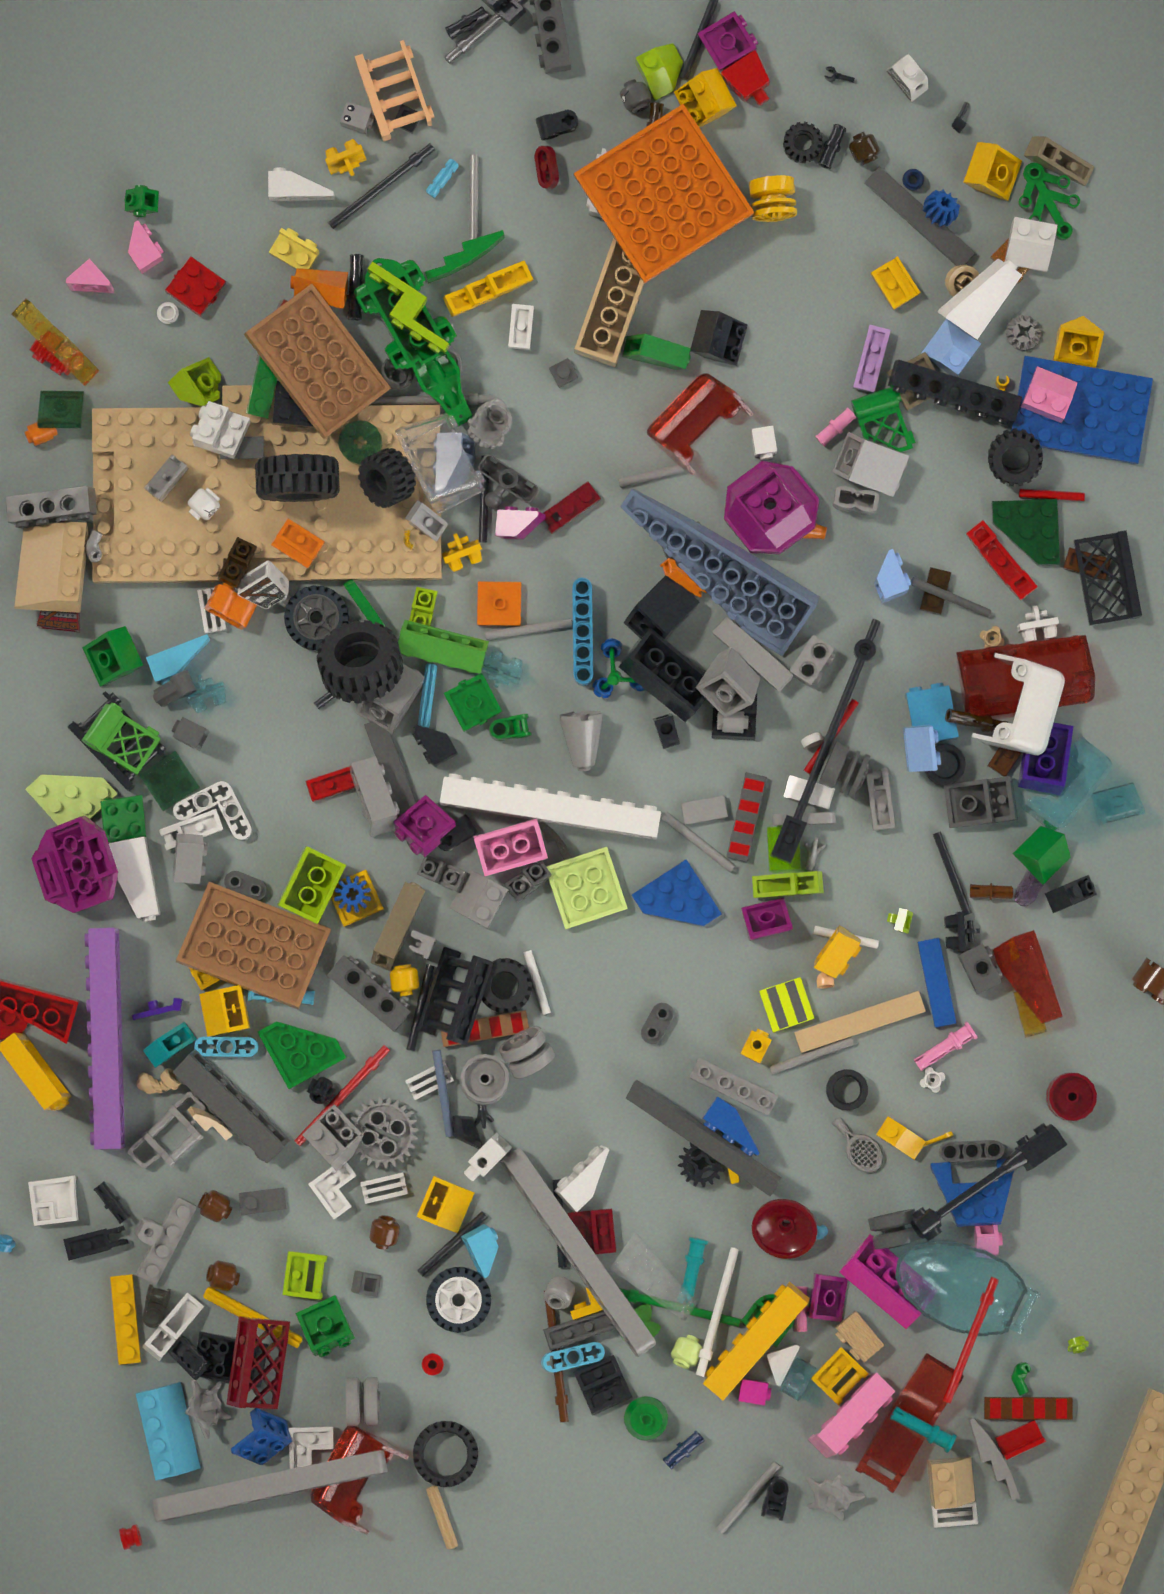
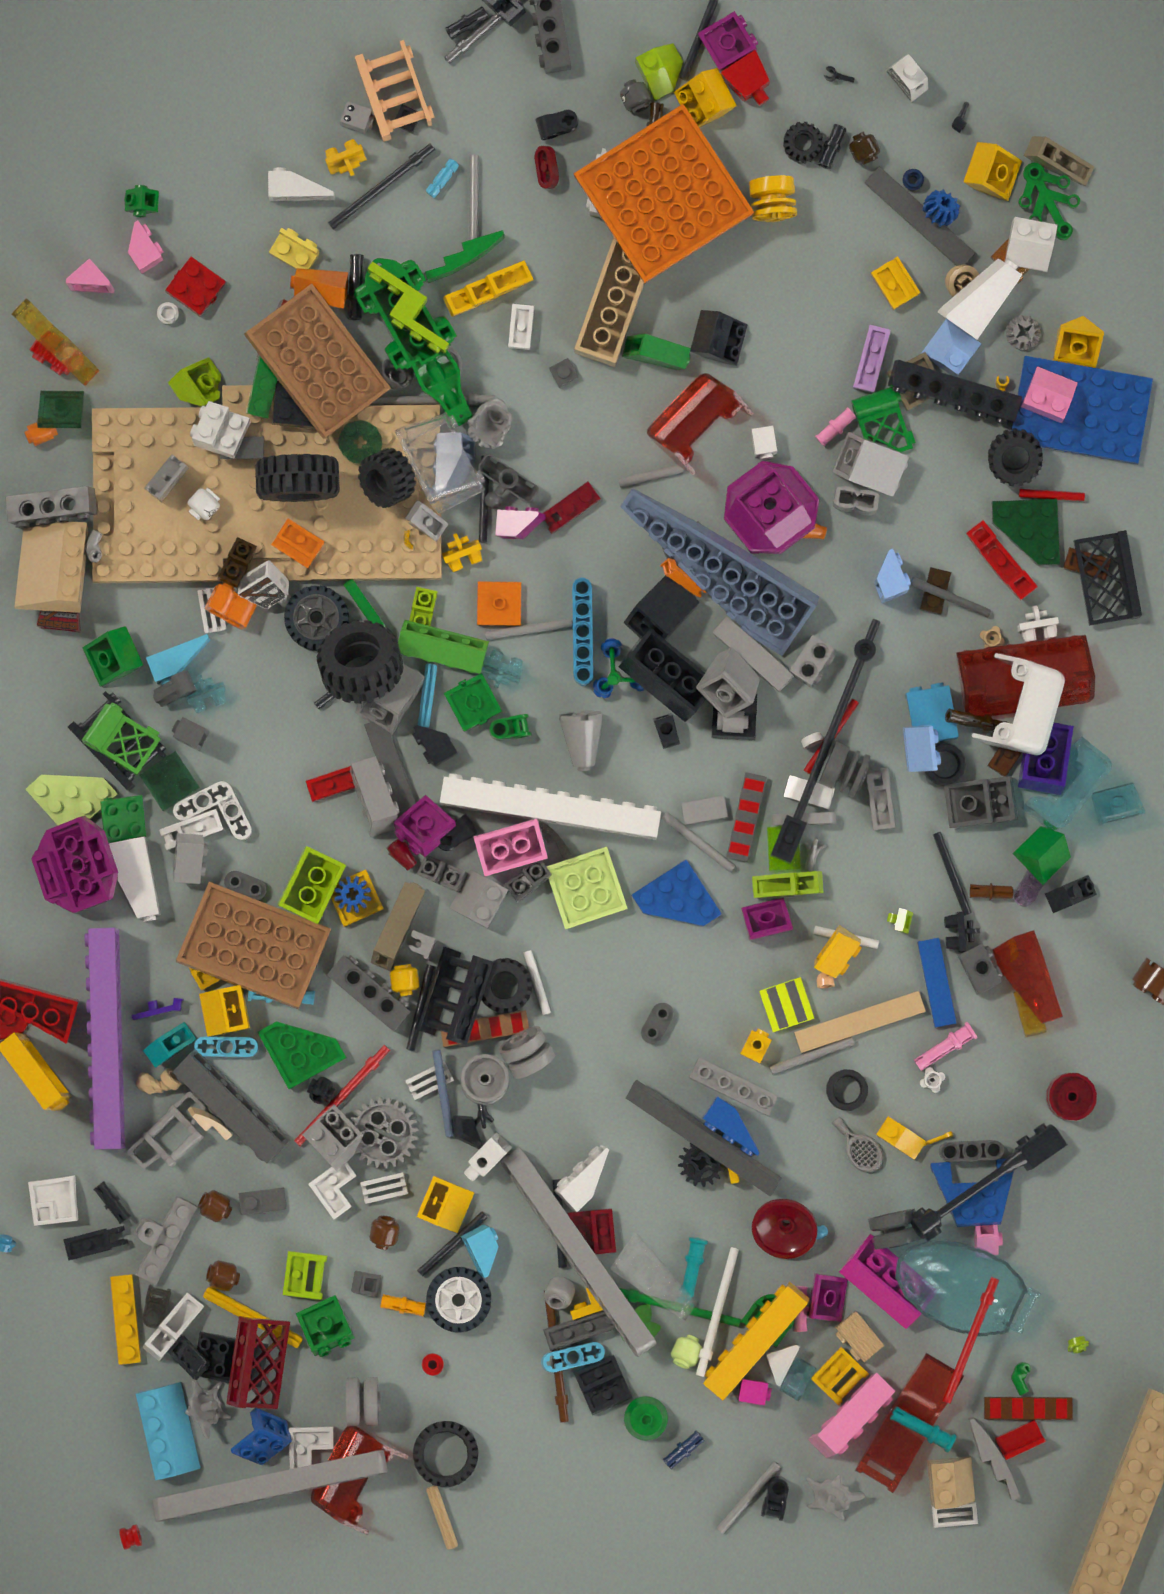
(401, 853): none -> dark red cone
(403, 1305): none -> light orange pin

